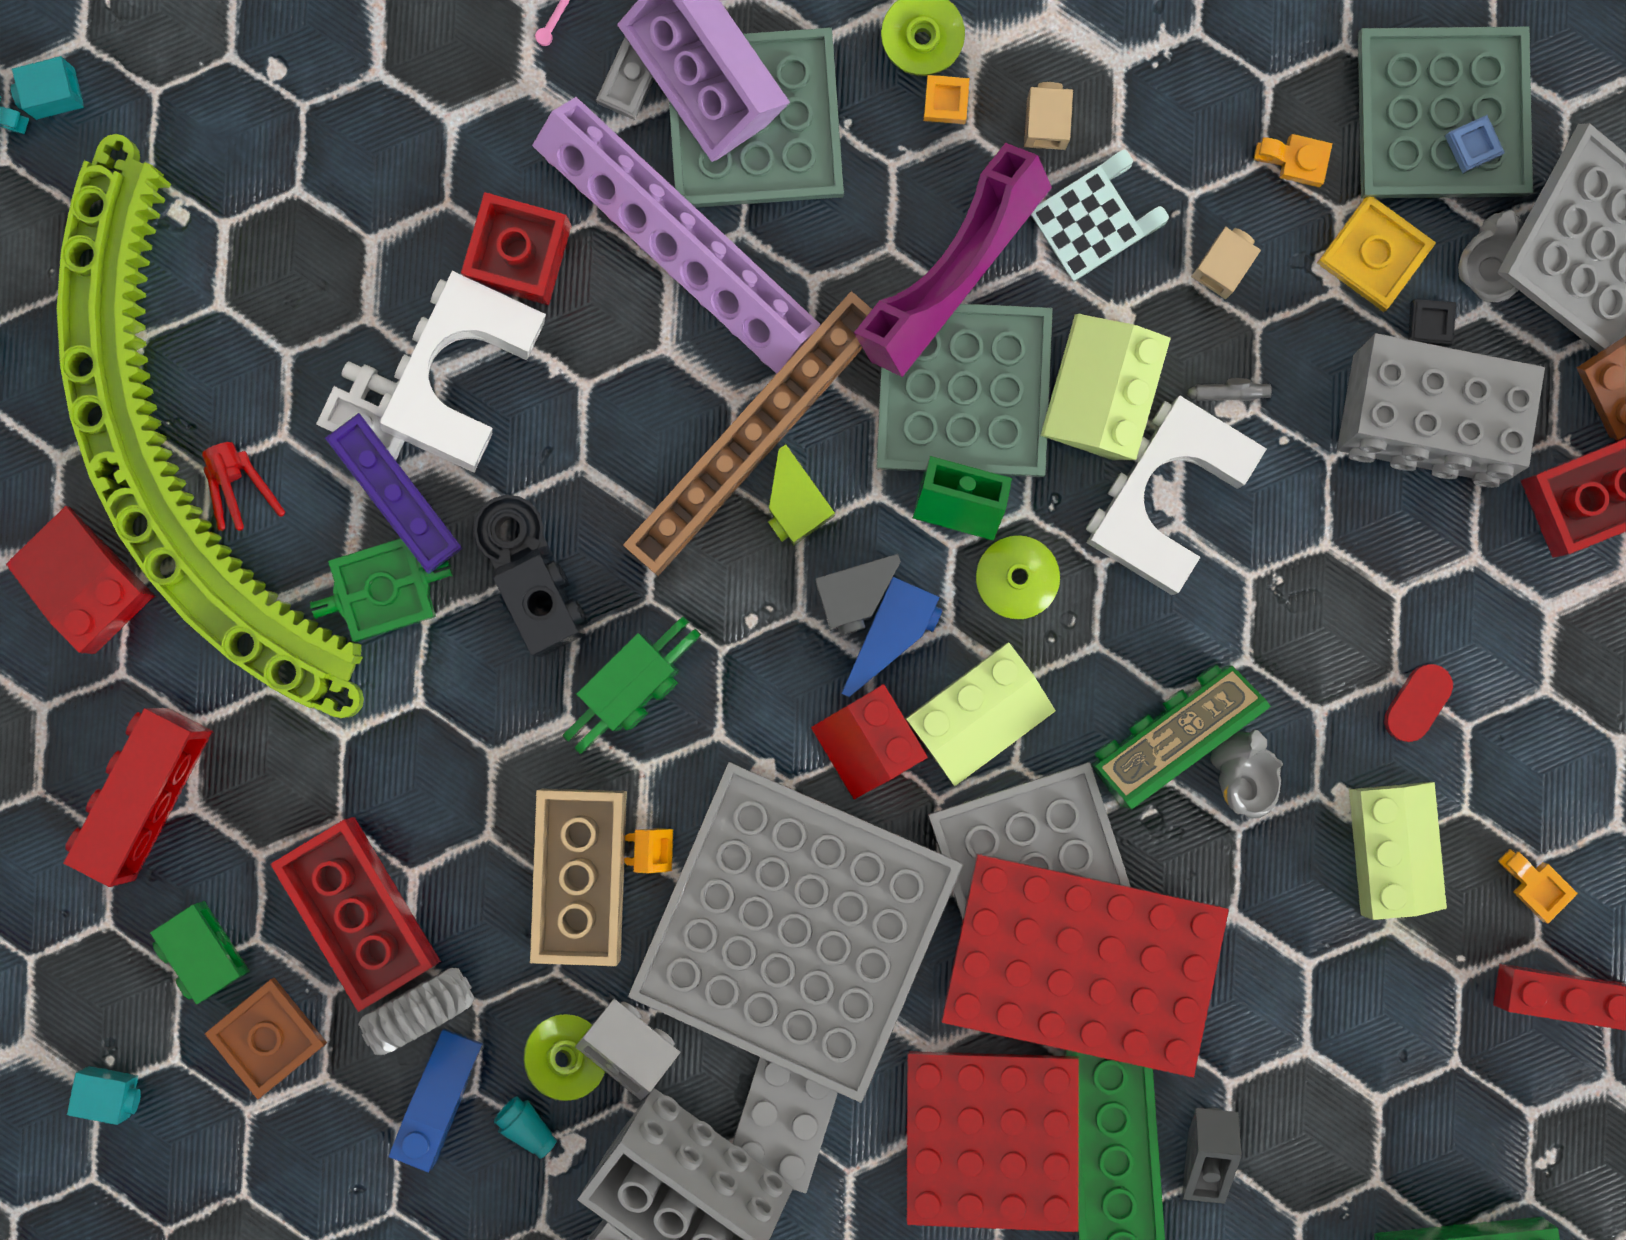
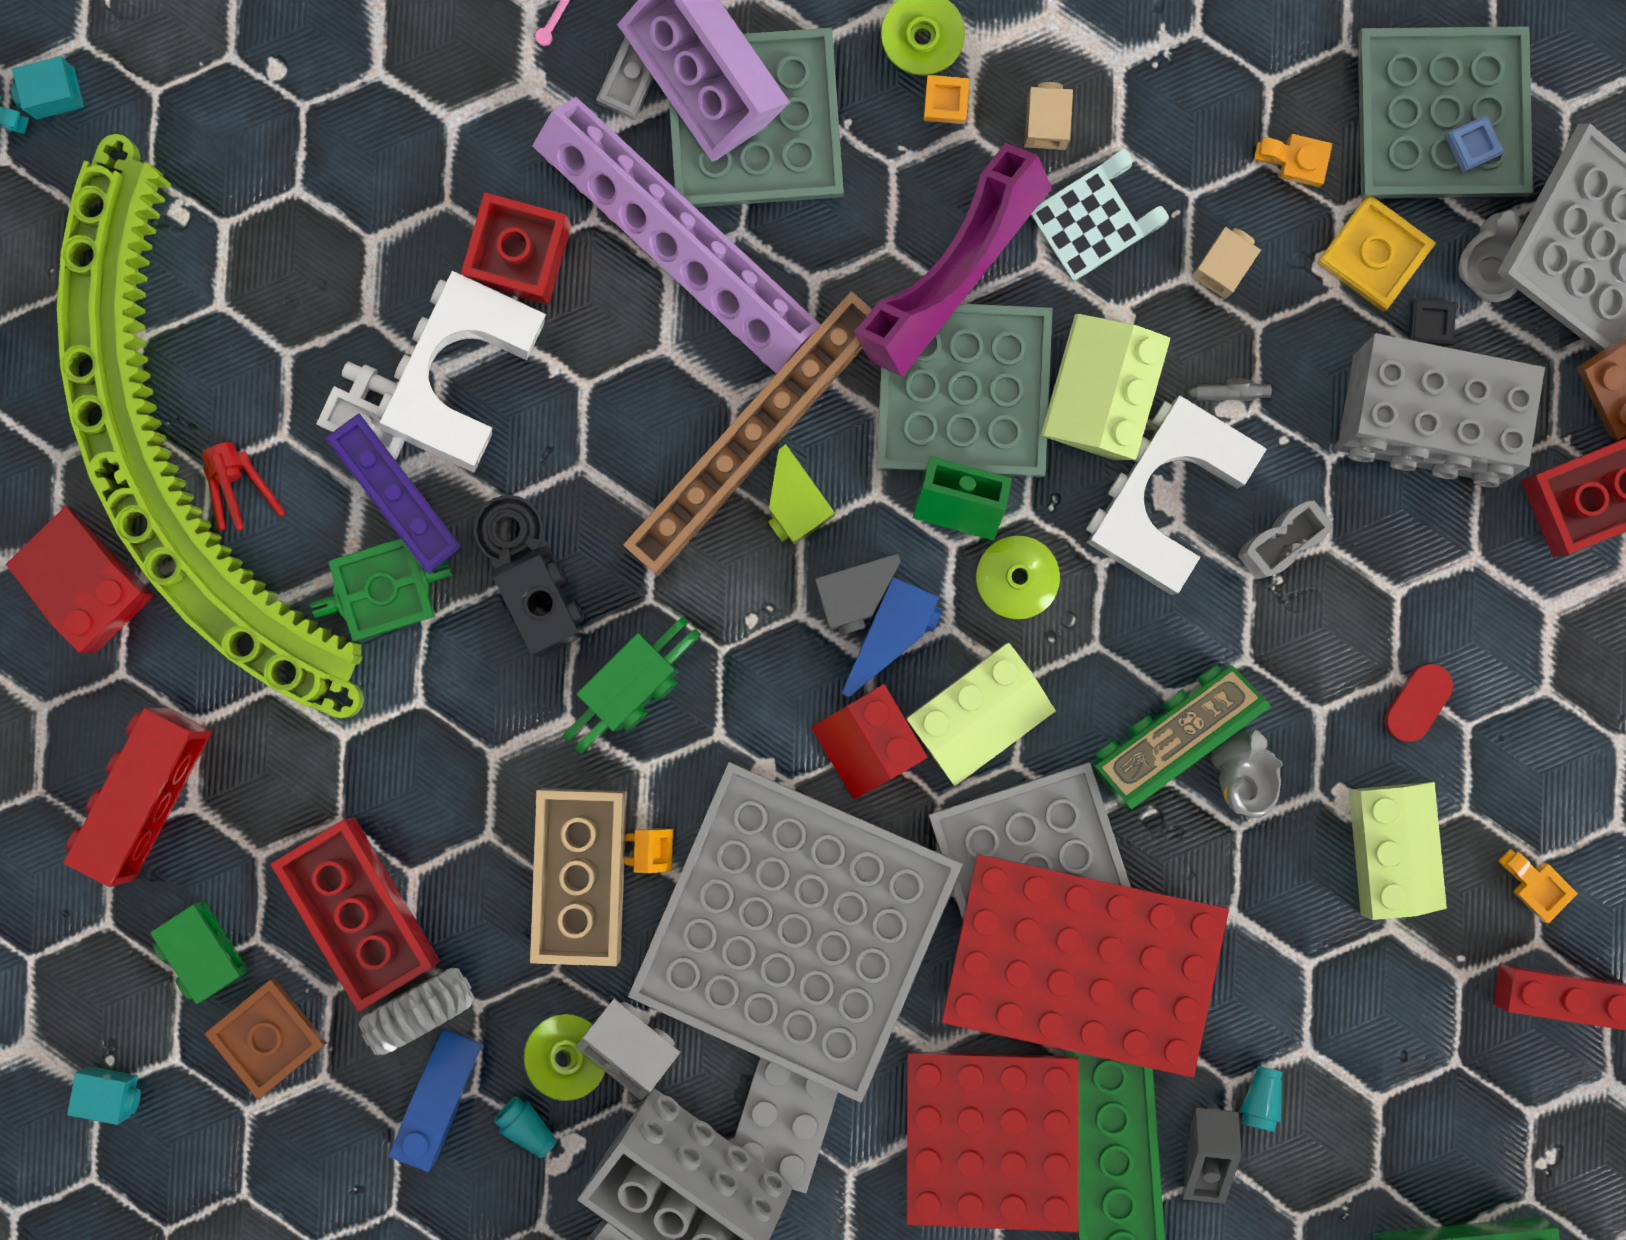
(1263, 1100): none -> teal cone
(1279, 546): none -> light grey brick

